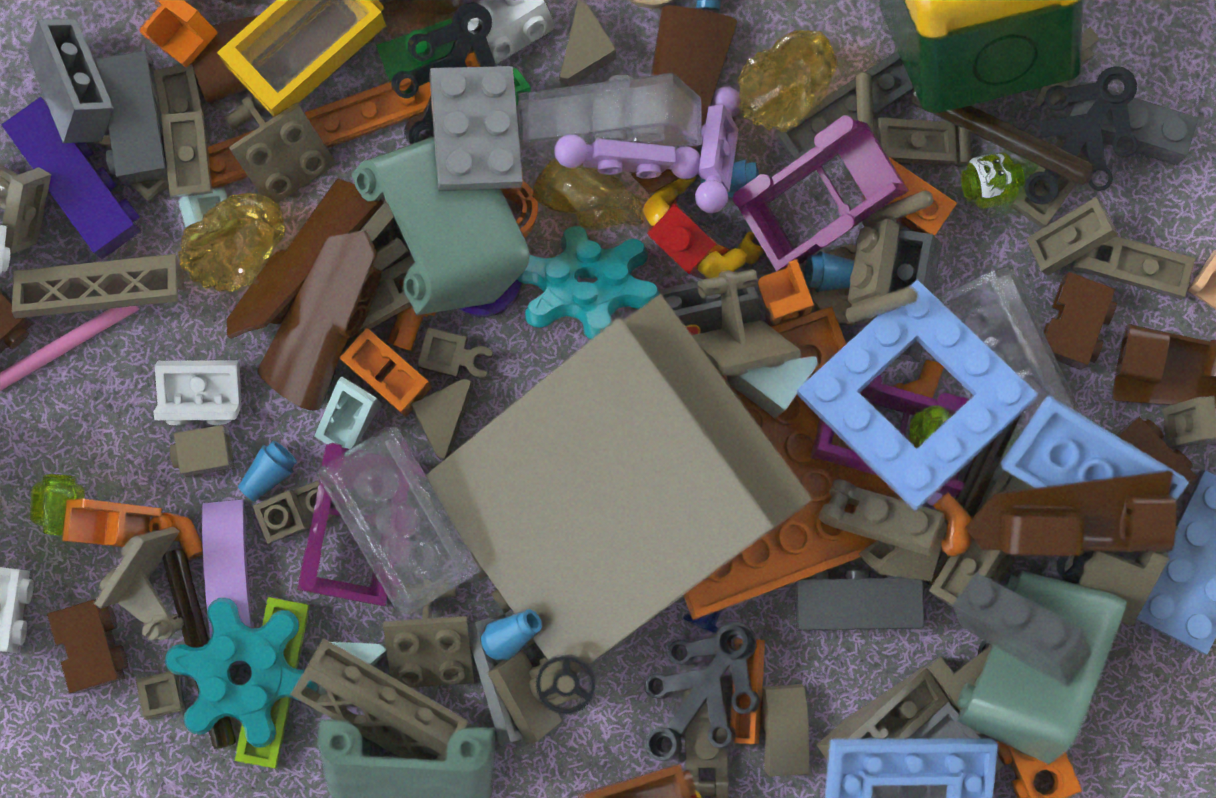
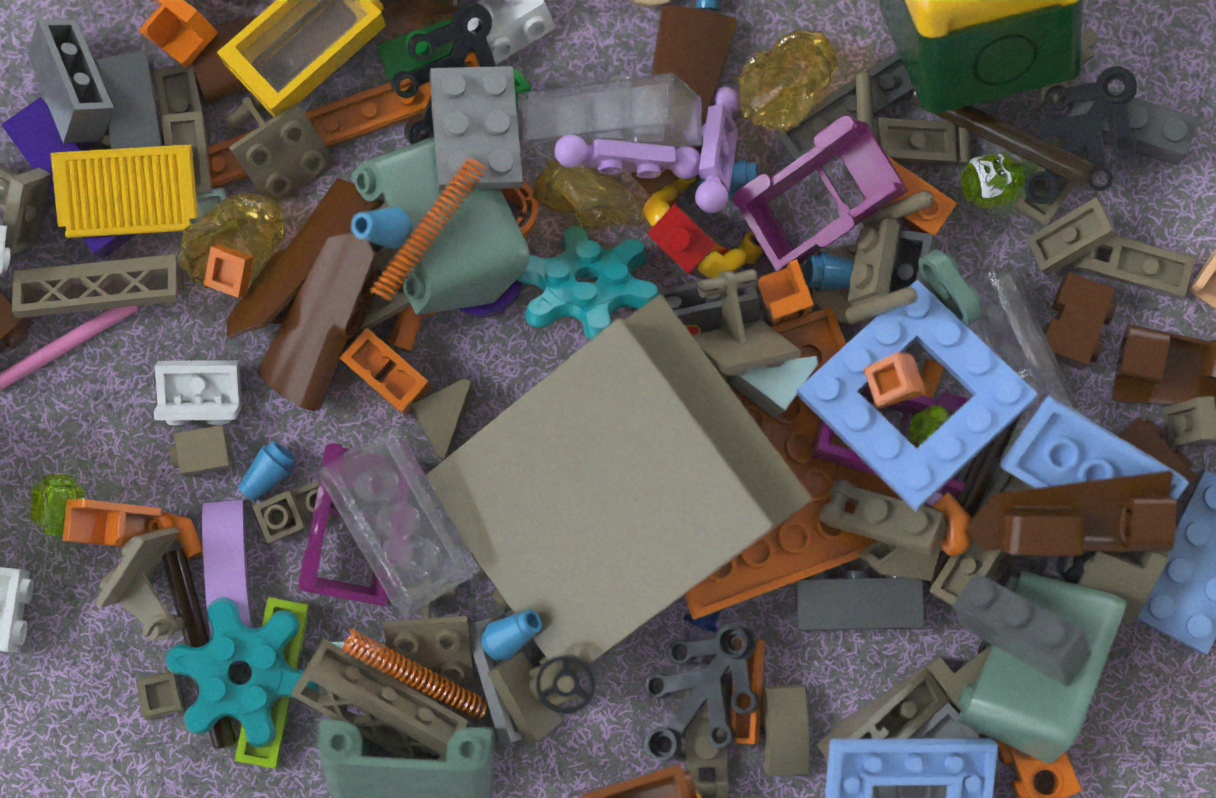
(89, 646): reddish brown brick -> none
(124, 190): none -> yellow window
(228, 270): none -> orange plate
(347, 415): light aqua slope -> none
(365, 655): none -> orange piece
(384, 226): none -> dark azure cone
(401, 257): none -> orange piece
(446, 353): dark tan plate -> none
(586, 48): dark tan slope -> none
(894, 379): none -> orange slope
(943, 278): none -> sand green plate

